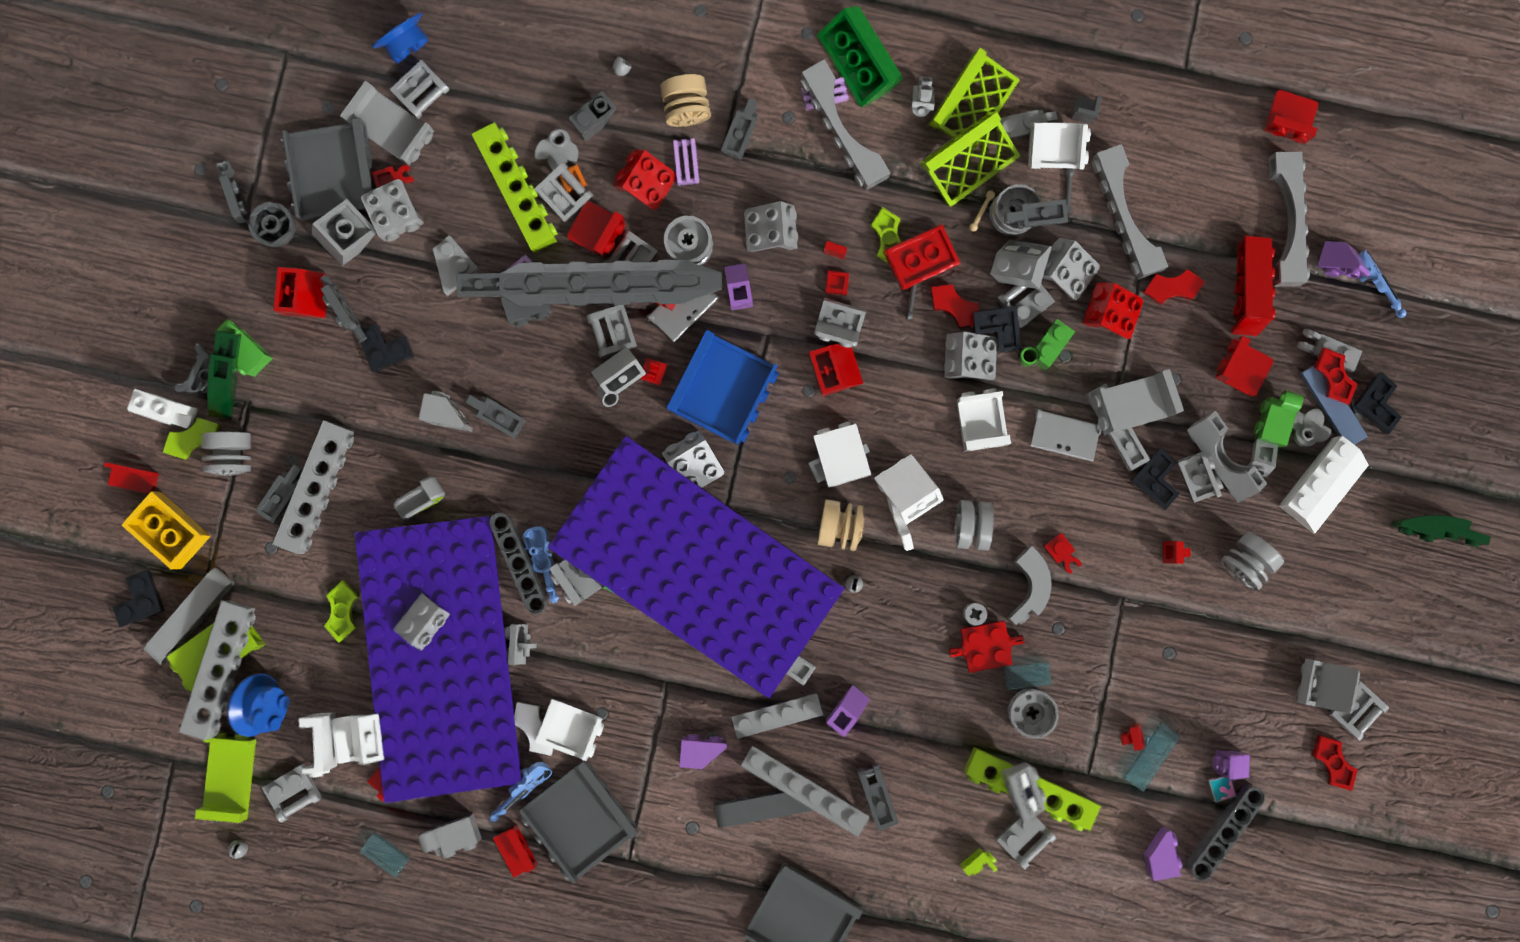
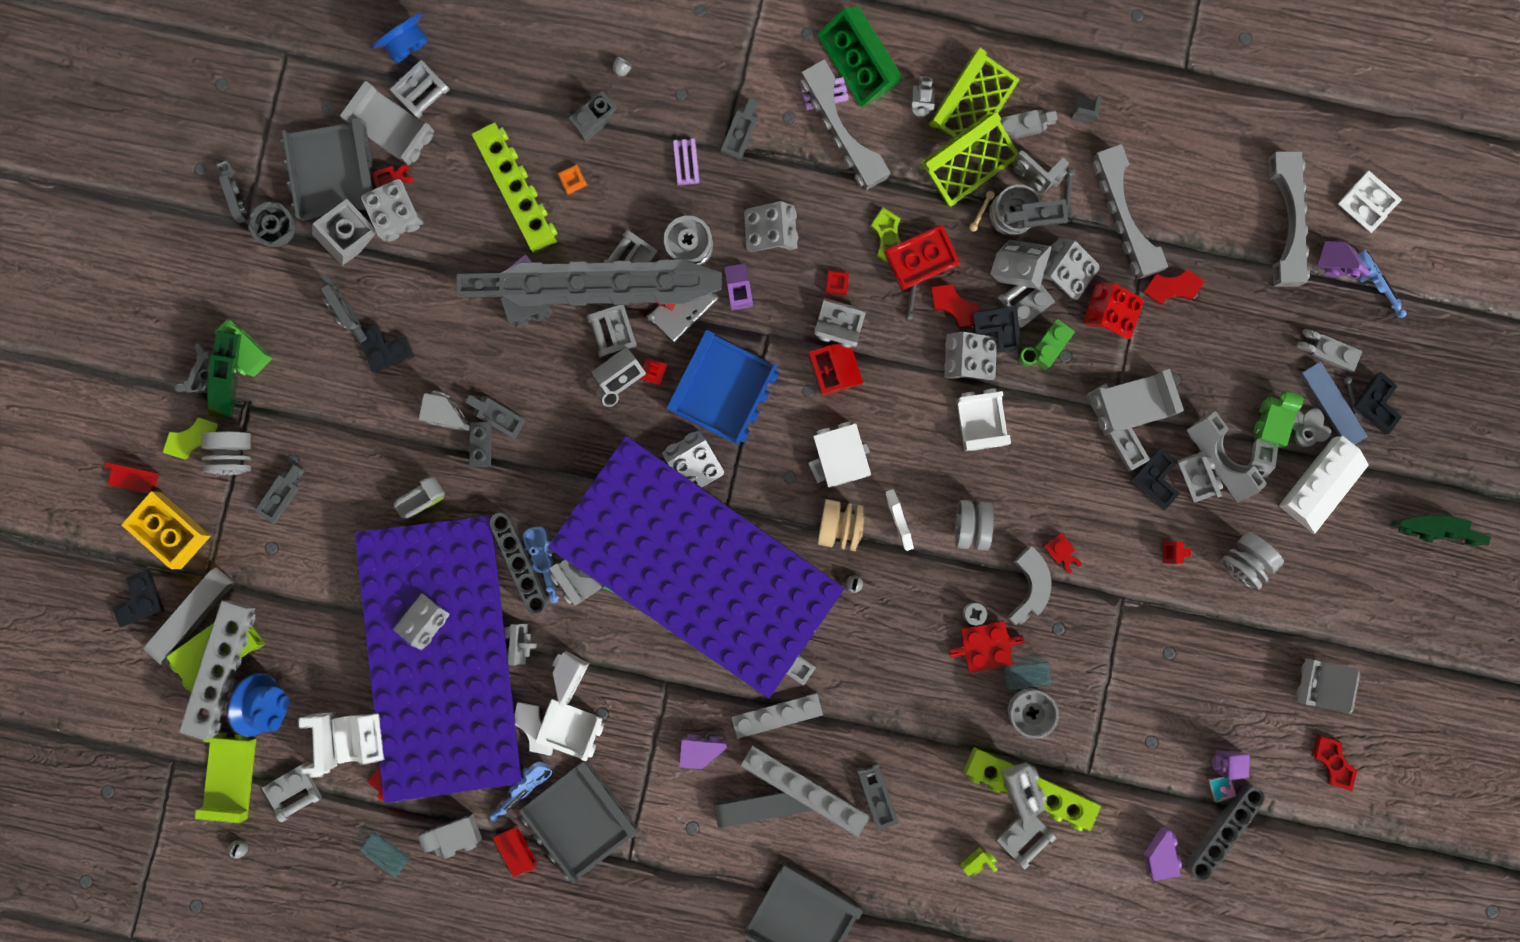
(162, 409): white panel -> none
(299, 293): red slope -> none
(311, 474): light grey brick -> none
(341, 601): lime tile -> none
(450, 262): light grey wing -> none
(480, 444): none -> dark grey hinge
(556, 152): light grey plate -> none
(558, 197): light grey plate -> none
(567, 675): none -> white slope
(596, 229): red bracket -> none
(645, 178): red bracket -> none
(685, 100): tan wheel -> none
(835, 250): red tile -> none
(847, 711): medium lavender slope -> none
(909, 488): white panel -> none
(1036, 175): none -> light grey bracket
(1058, 145): white panel -> none
(1058, 432): light grey door -> none
(1134, 736): red tile -> none
(1152, 757): clear light blue tile -> none
(1244, 367): red bracket -> none
(1254, 286): red wedge -> none
(1292, 117): red bracket -> none
(1339, 385): red tile -> none
(1363, 700): light grey plate -> none
(1369, 201): none -> white slope

